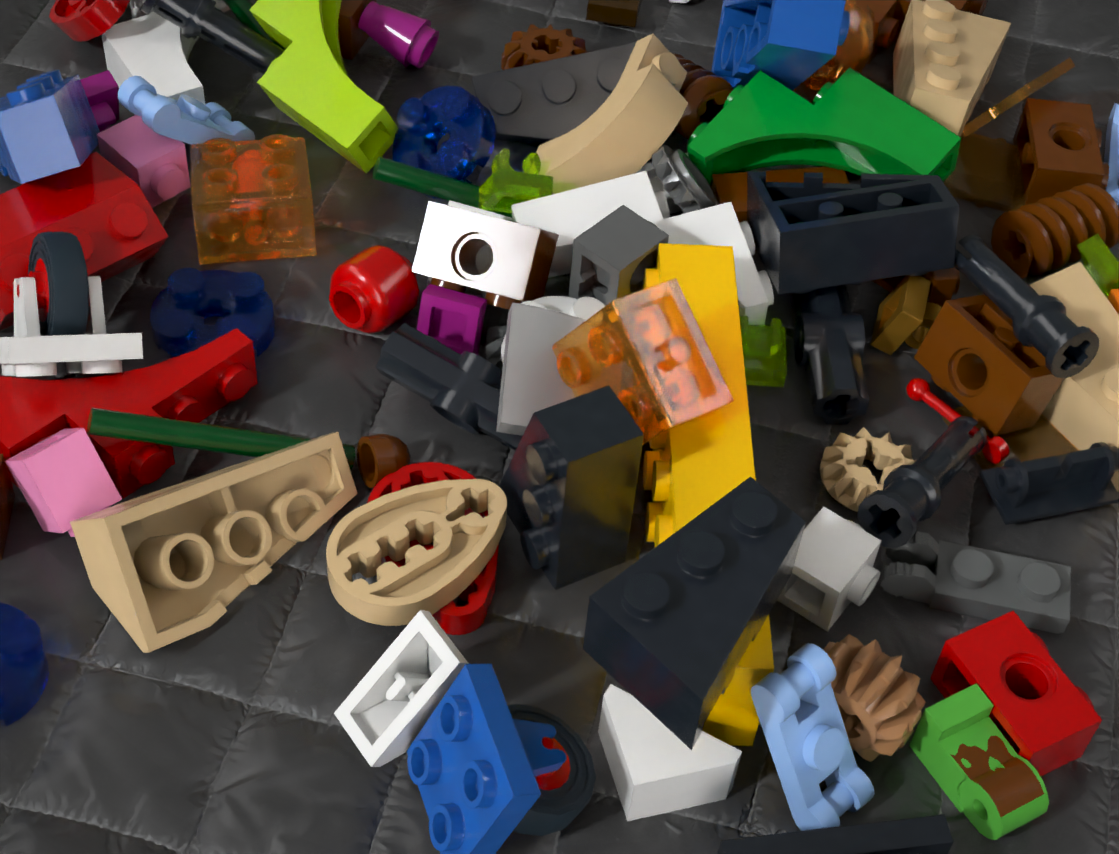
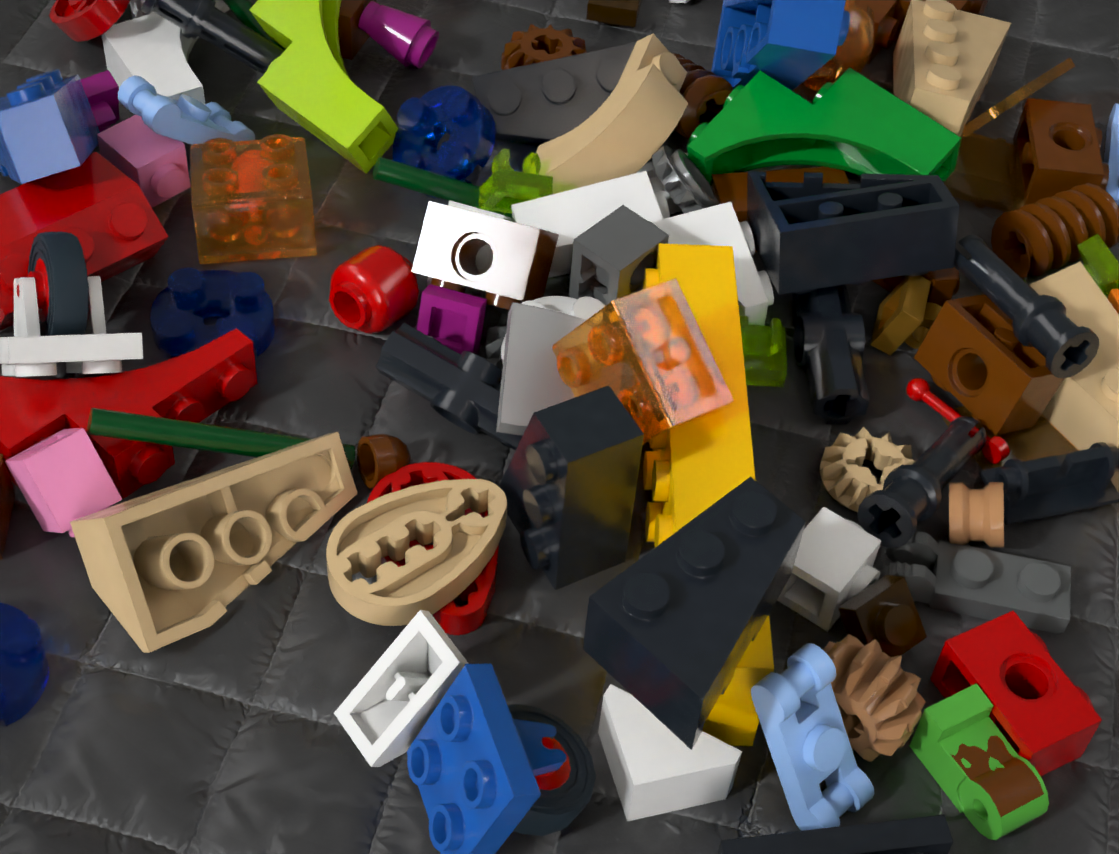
(885, 614): none -> dark brown plate
(976, 514): none -> medium nougat wheel

